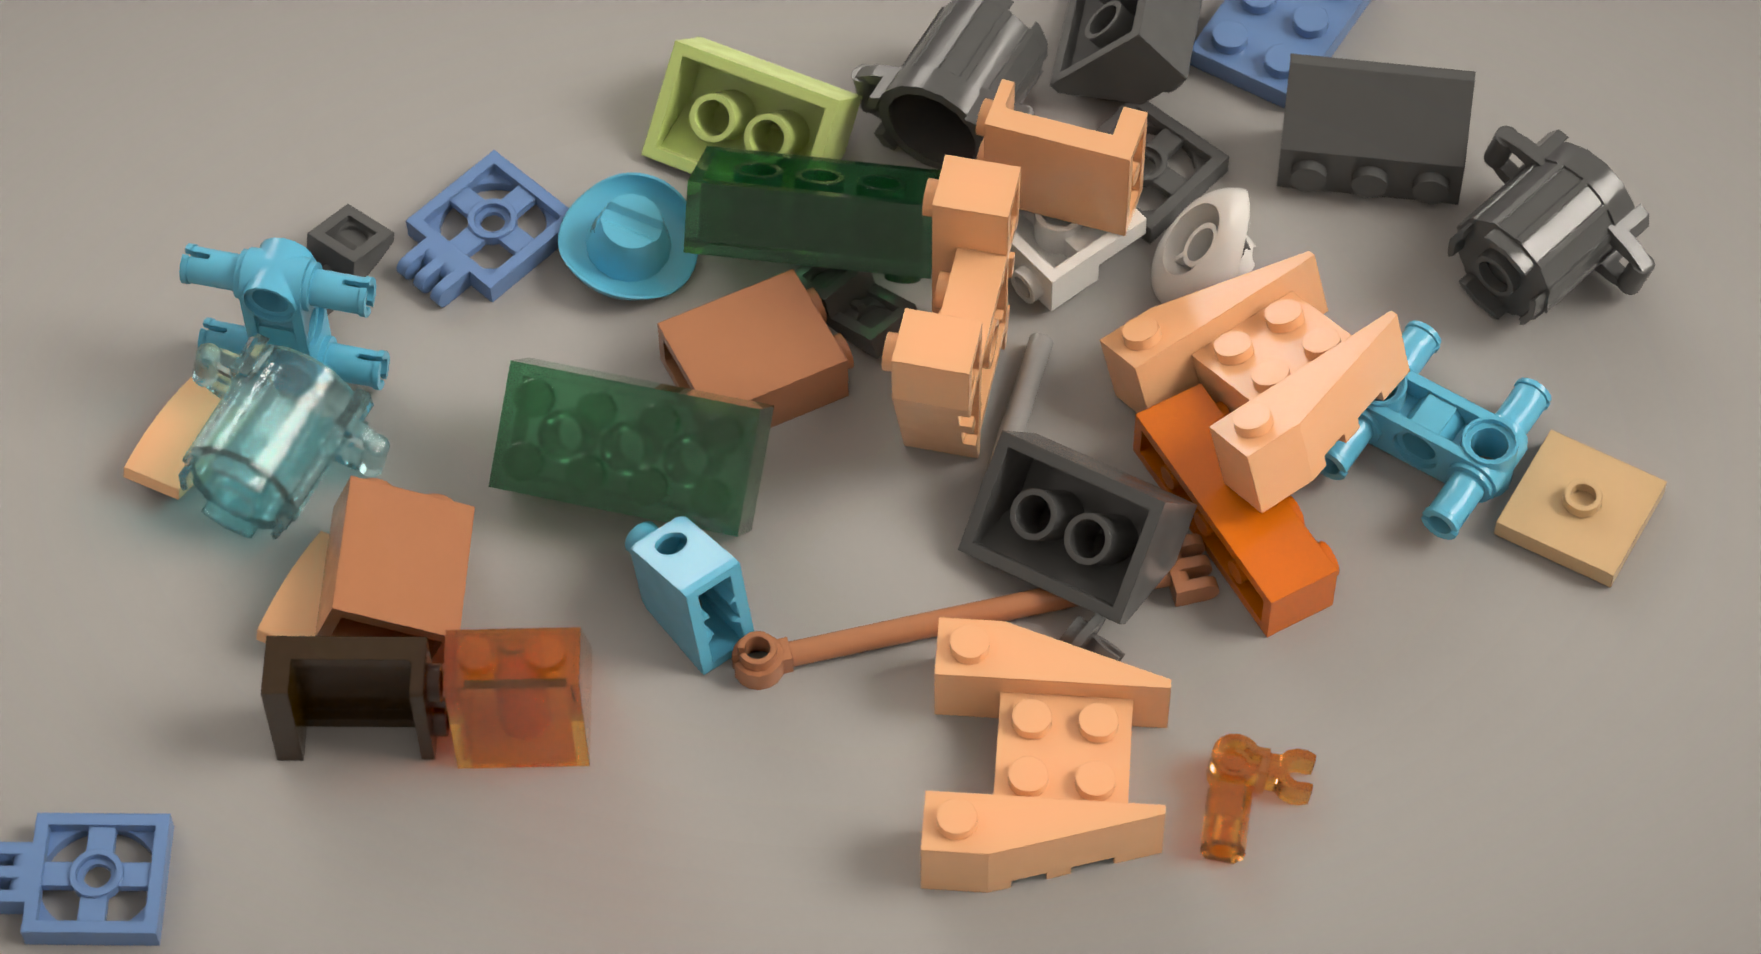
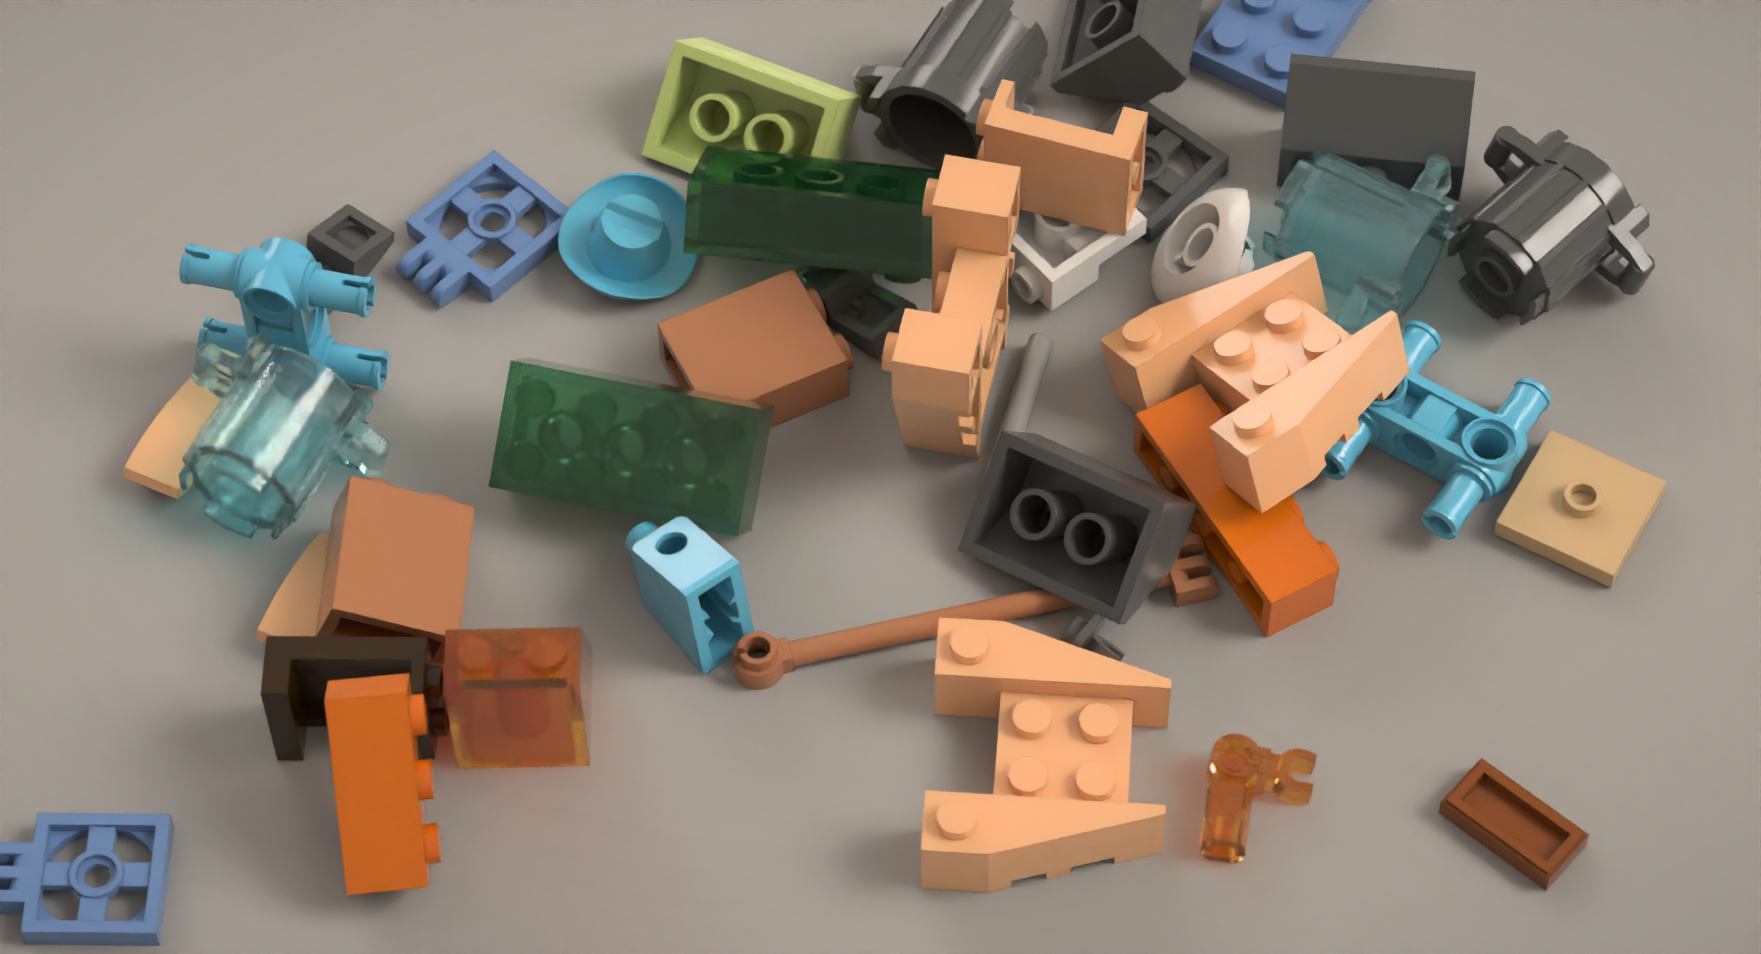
(381, 783): none -> orange brick
(1365, 232): none -> clear light blue container
(1513, 823): none -> dark orange tile

